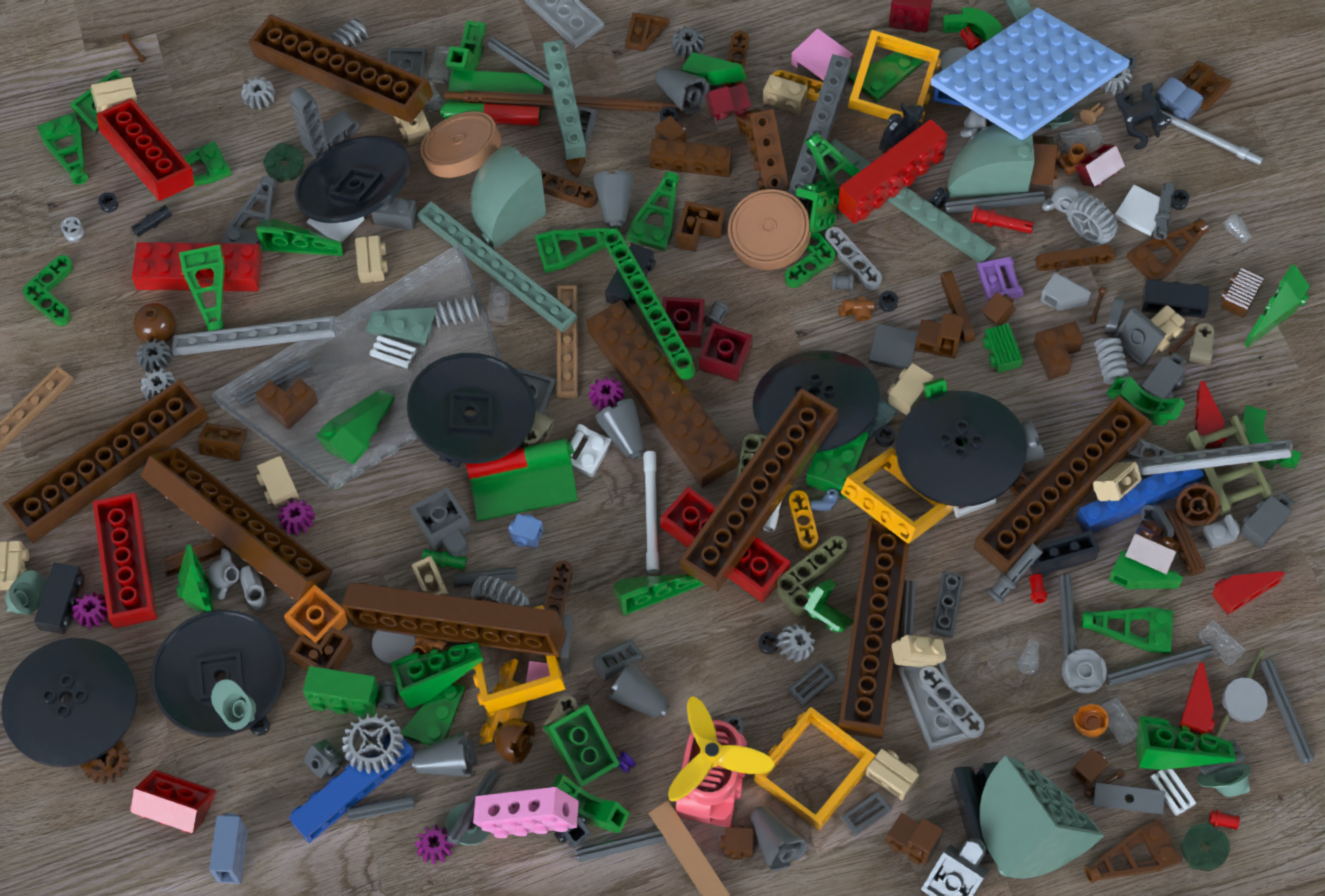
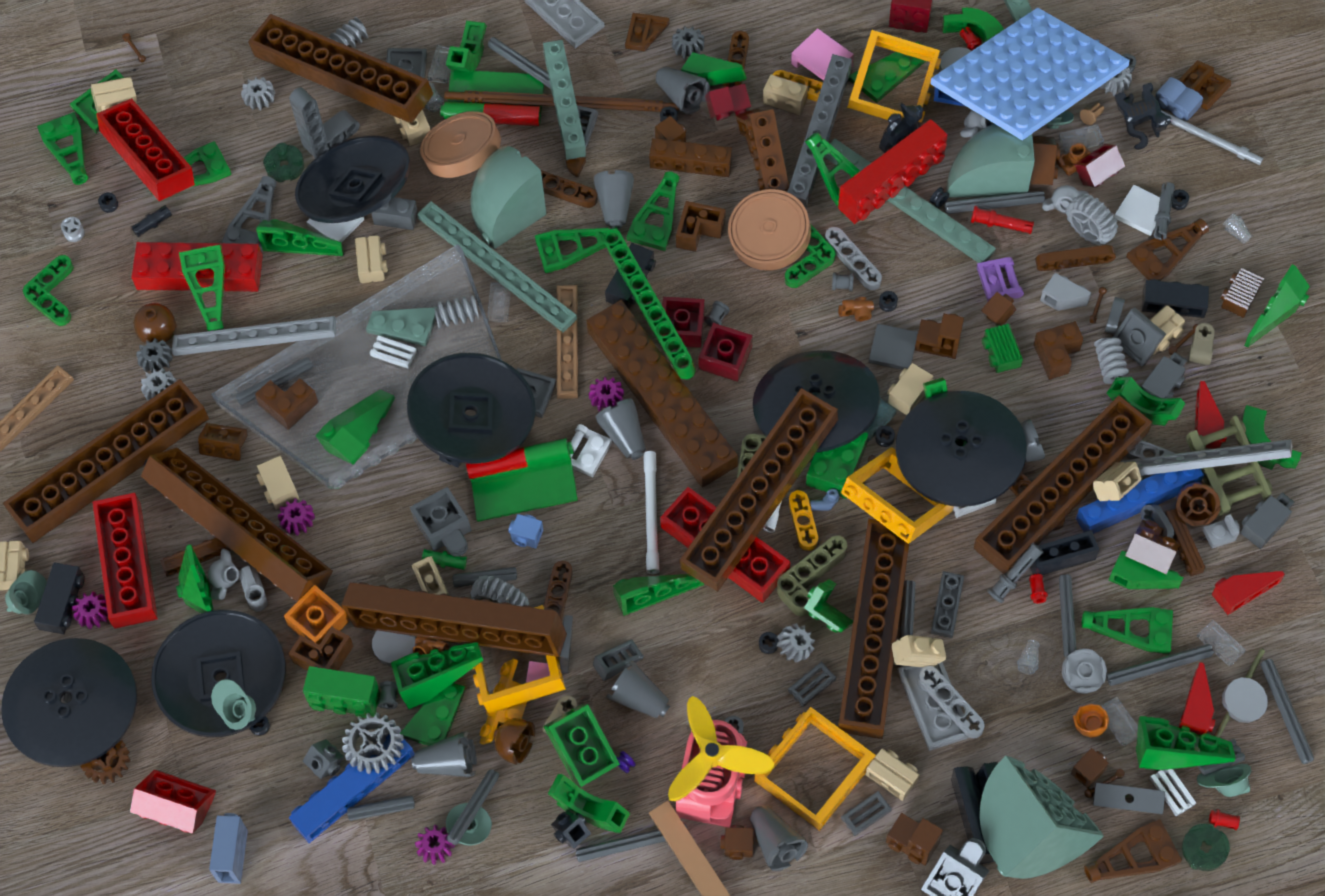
(526, 812): bright pink brick -> none
(541, 430): dark tan piece -> none
(824, 204): green bracket -> none
(957, 304): reddish brown beam -> none

